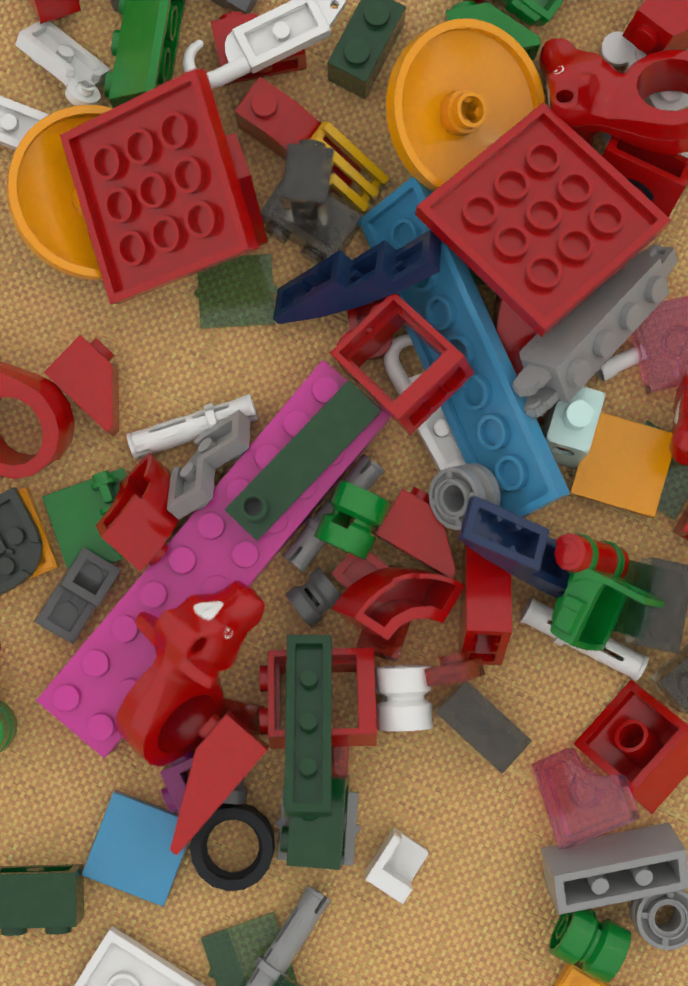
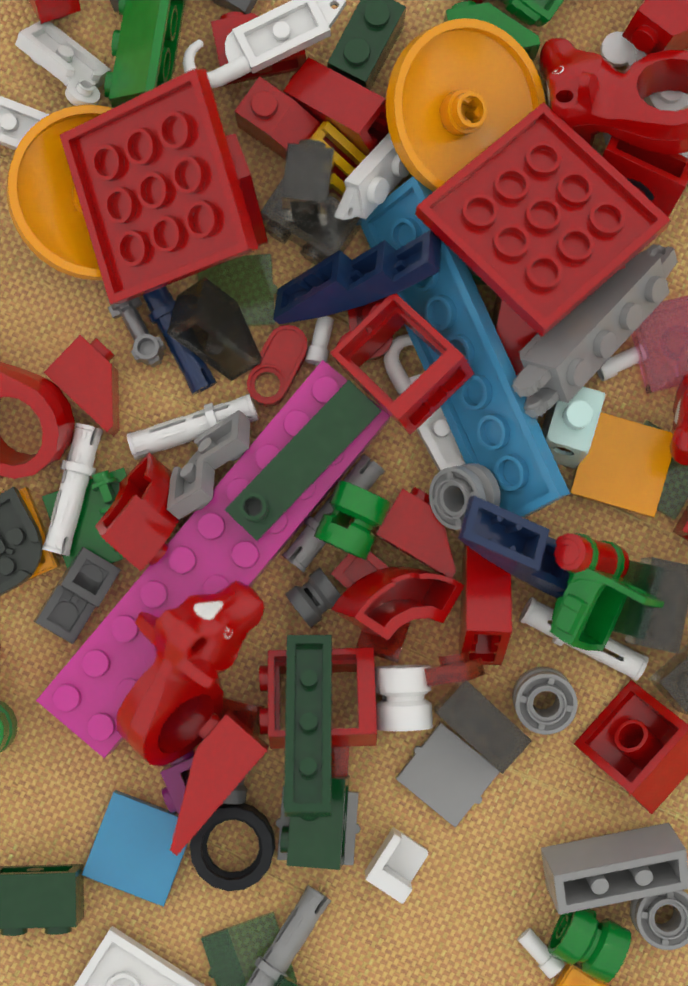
(74, 482): none -> white pin
(146, 346): none -> flat silver bar
(193, 368): none -> dark blue pin
(214, 329): none -> clear smoke slope
(282, 357): none -> red piece
(319, 346): none -> white piece
(342, 102): none -> red slope
(371, 181): none -> white plate
(447, 774): none -> light grey piece
(539, 951): none -> white piece
(544, 720): none -> light grey wheel
(580, 801): clear pink tile -> none

